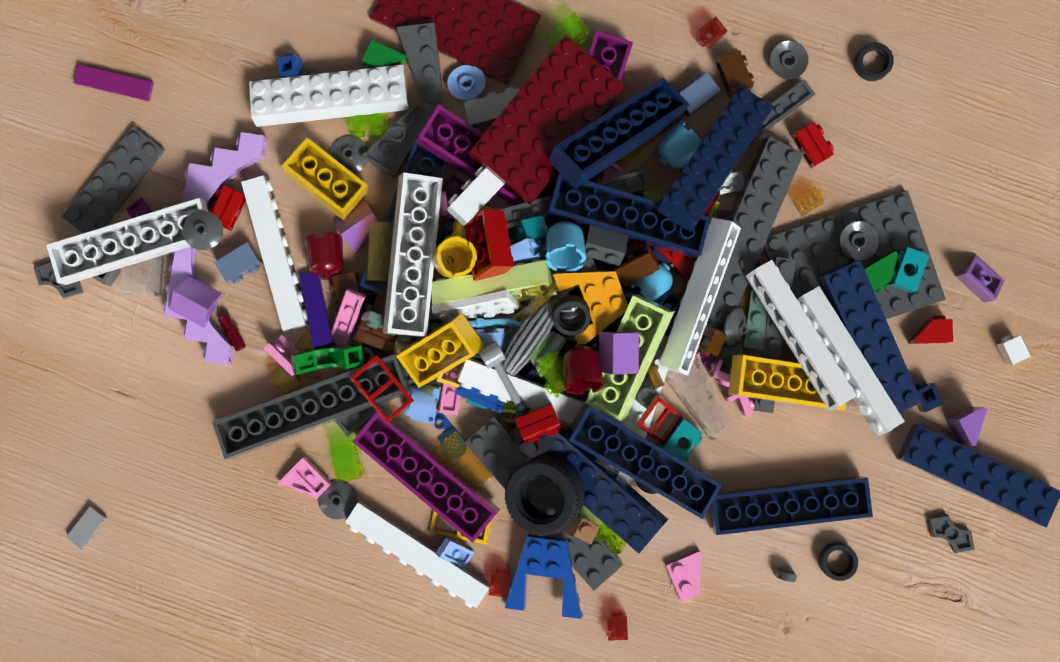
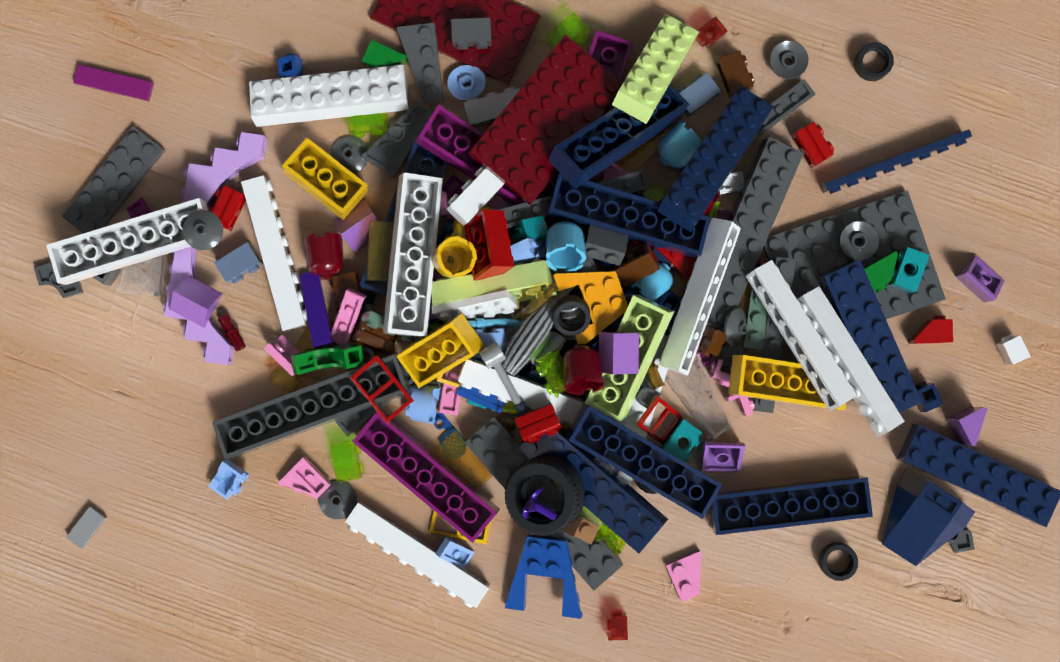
(228, 479): none -> light blue cylinder
(471, 33): none -> dark grey brick
(501, 582): clear red brick -> none
(532, 505): none -> dark purple plant
(655, 68): none -> yellowish green brick
(721, 456): none -> medium lavender slope
(785, 575): dark grey tile -> none
(802, 201): clear yellow brick -> none
(904, 159): none -> dark blue plate
(922, 518): none -> dark blue wedge

